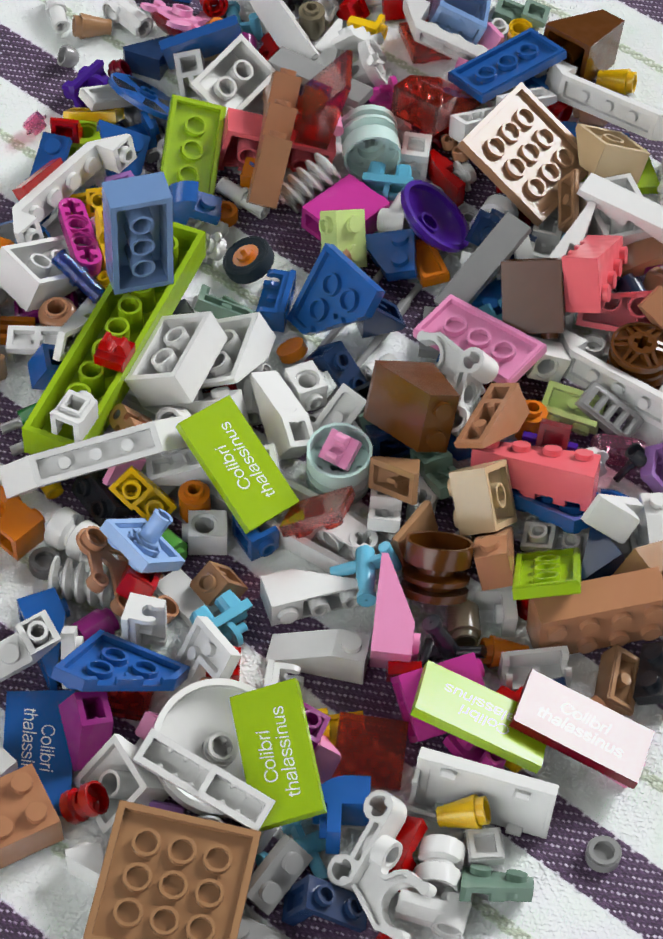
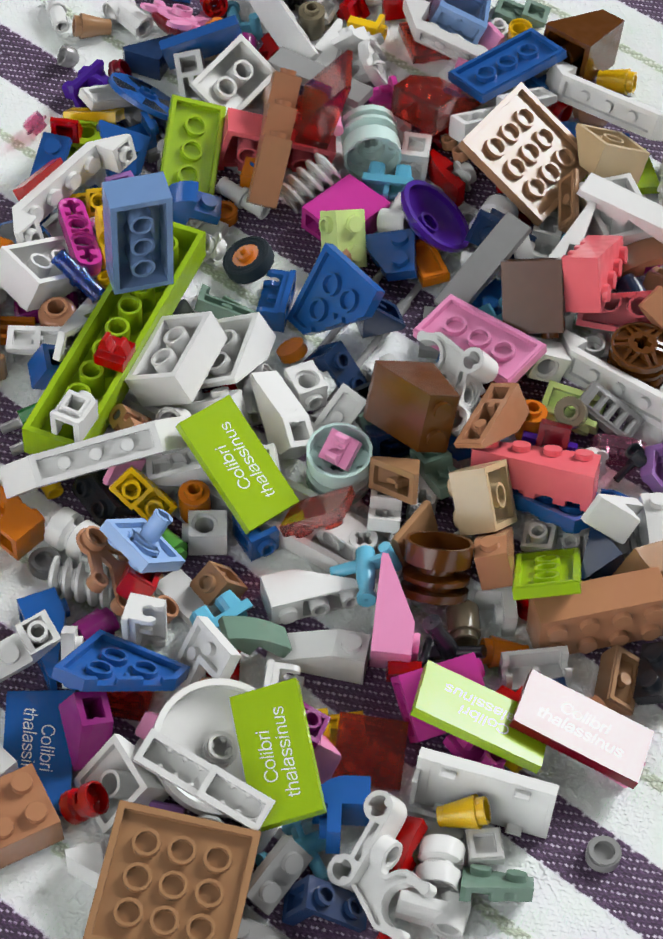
(250, 633): none -> sand green slope
(581, 411): none -> dark tan brick

